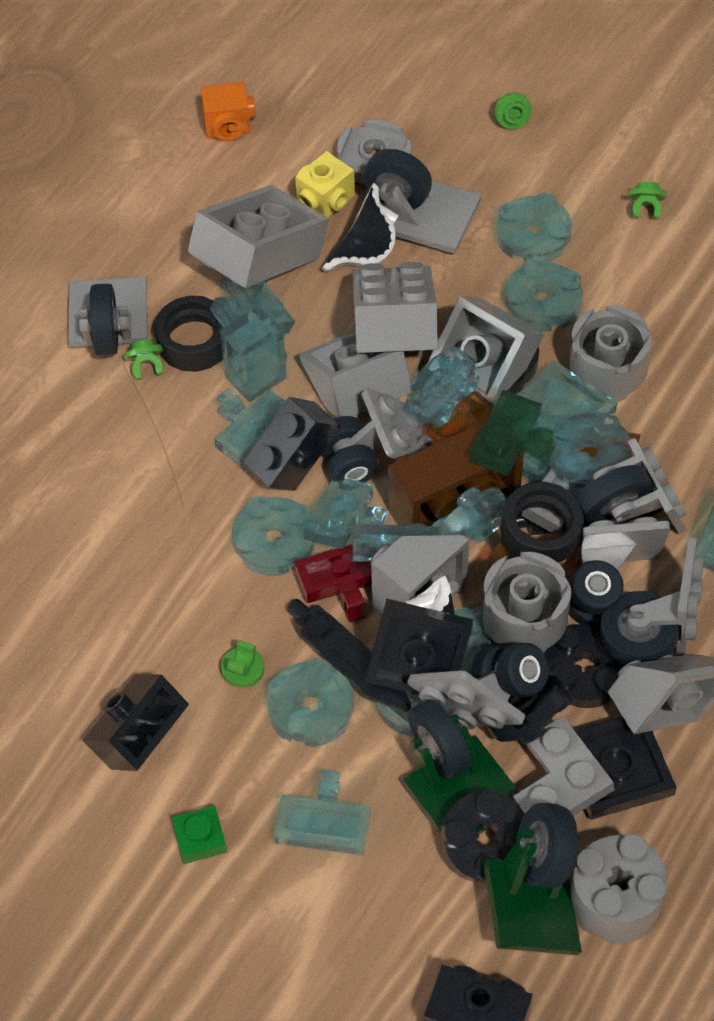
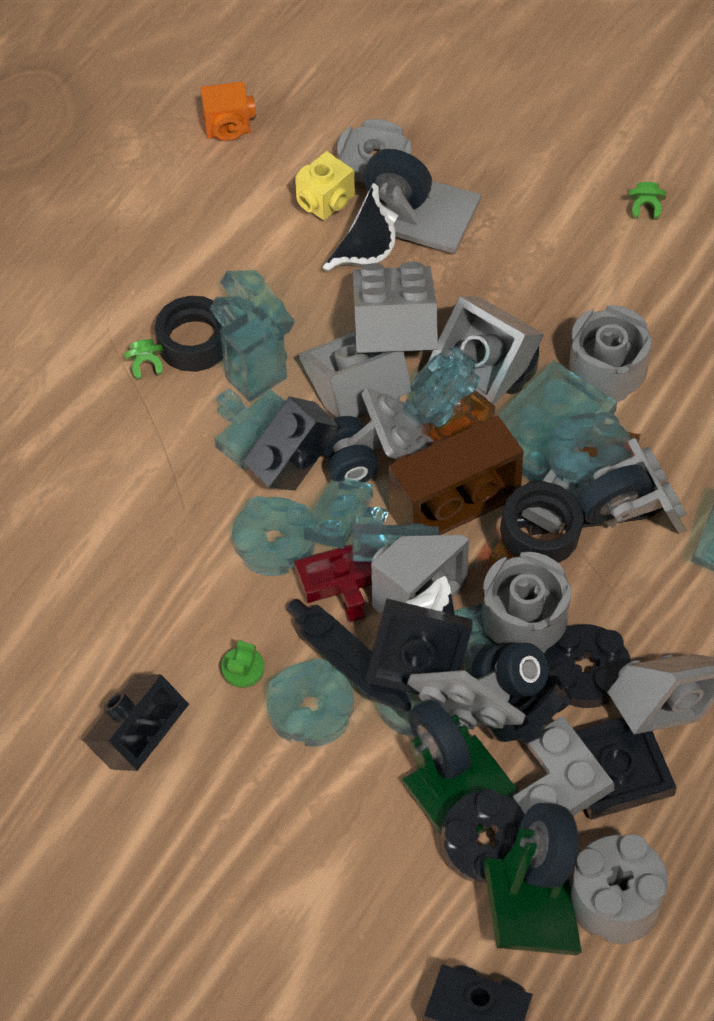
(107, 313): light grey plate -> none
(199, 834): green plate -> none
(257, 235): light grey brick -> none
(323, 821): clear light blue plate -> none
(475, 516): clear light blue plate -> none
(509, 432): clear green plate -> none
(513, 110): bright green plate -> none
(536, 211): clear light blue plate -> none
(549, 278): clear light blue plate -> none
(601, 554): light grey plate -> none
(651, 625): plate -> none

